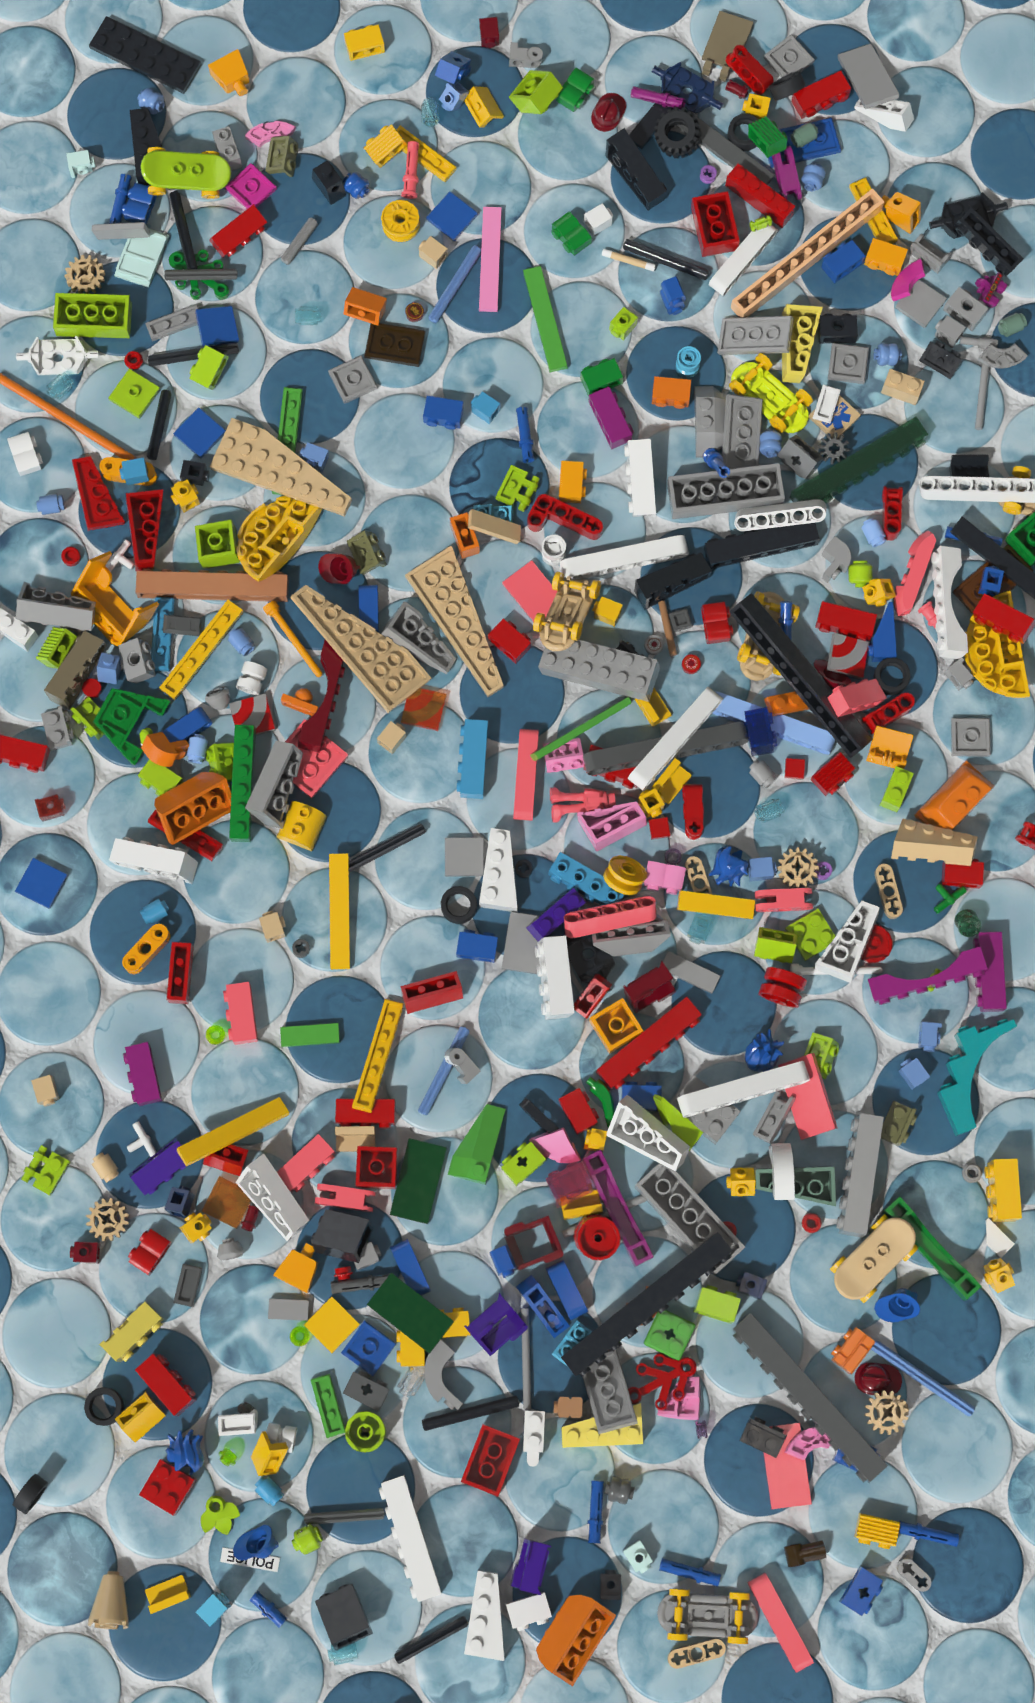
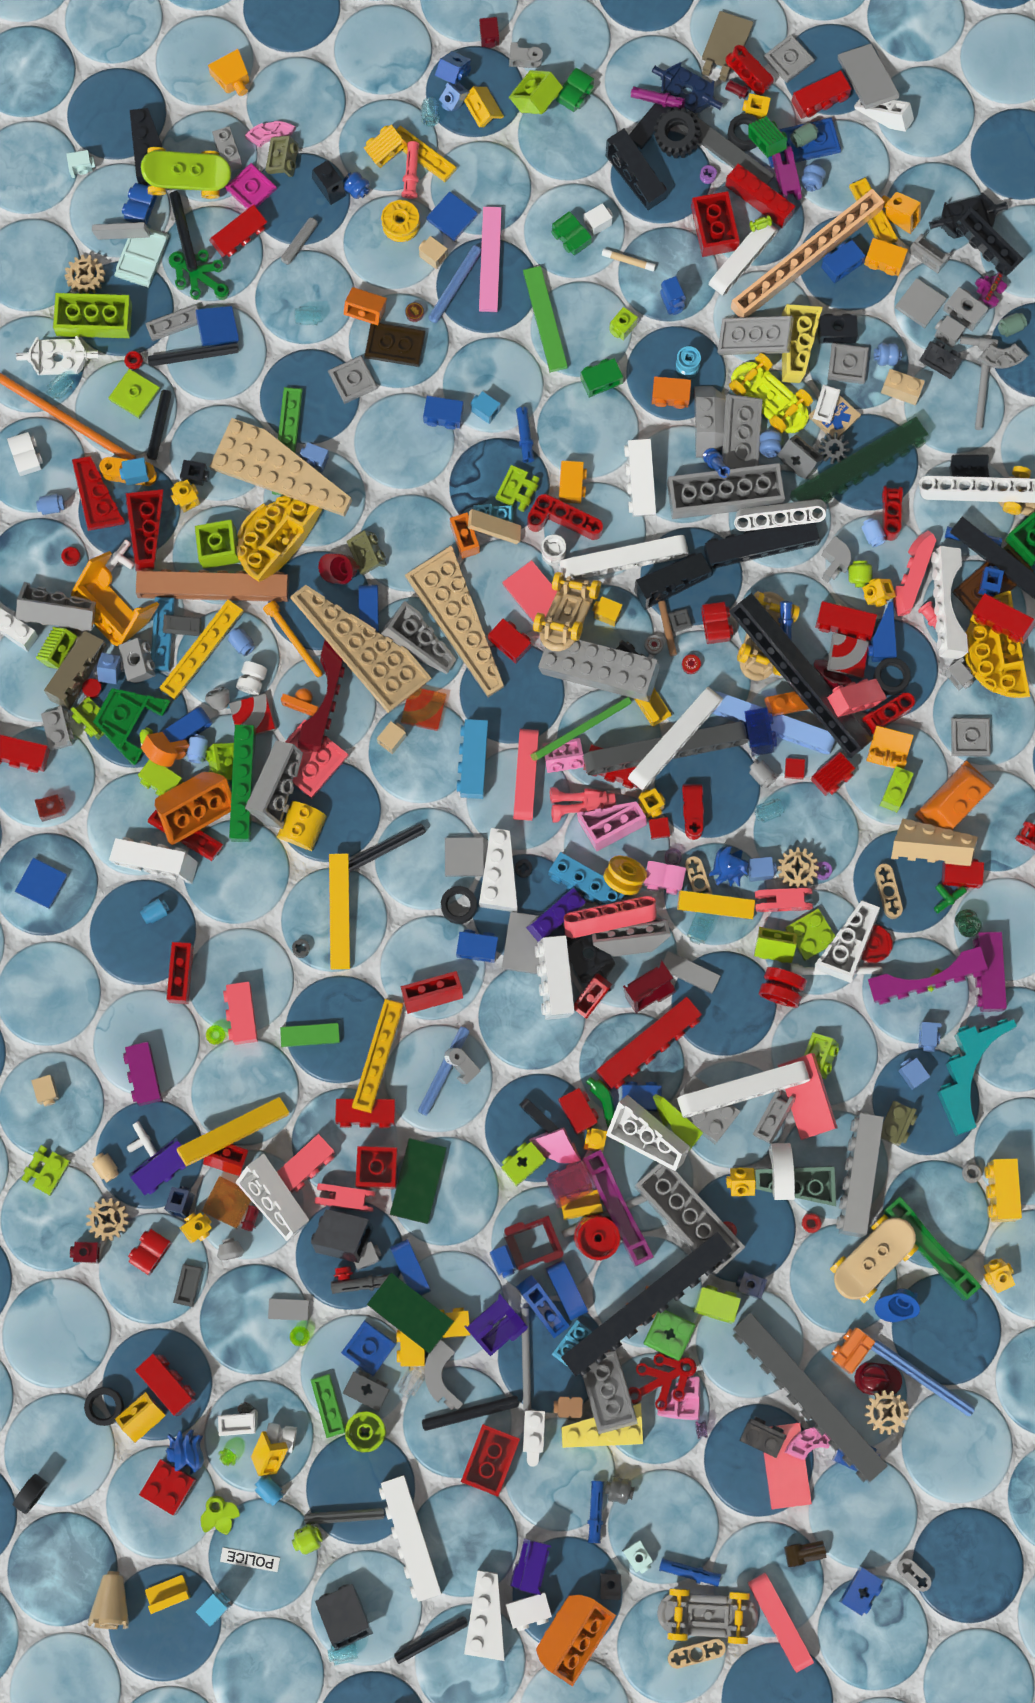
(121, 195): blue pin -> none
(132, 1333): light yellow wedge -> none
(142, 959): light orange piece -> none
(145, 55): black plate -> none
(152, 100): medium blue piece -> none
(199, 433): blue tile -> none
(201, 274): dark grey axle -> none
(208, 367): lime brick -> none
(255, 1543): blue piece -> none
(268, 1609): blue pin -> none
(272, 926): tan brick -> none
(298, 1268): light orange torso -> none
(331, 1324): yellow tile -> none
(350, 1137): tan panel -> none
(364, 42): yellow brick -> none
(476, 1151): bright green wedge -> none
(608, 112): dark red piece -> none
(610, 417): magenta brick -> none
(616, 1025): light orange brick -> none
(666, 259): black axle -> none
(671, 781): yellow panel -> none
(763, 1053): blue hair -> none
(787, 85): black tyre -> none
(877, 1530): yellow brick -> none
(906, 279): dark pink tile -> none
(919, 1531): blue pin -> none
(996, 1239): white tile -> none

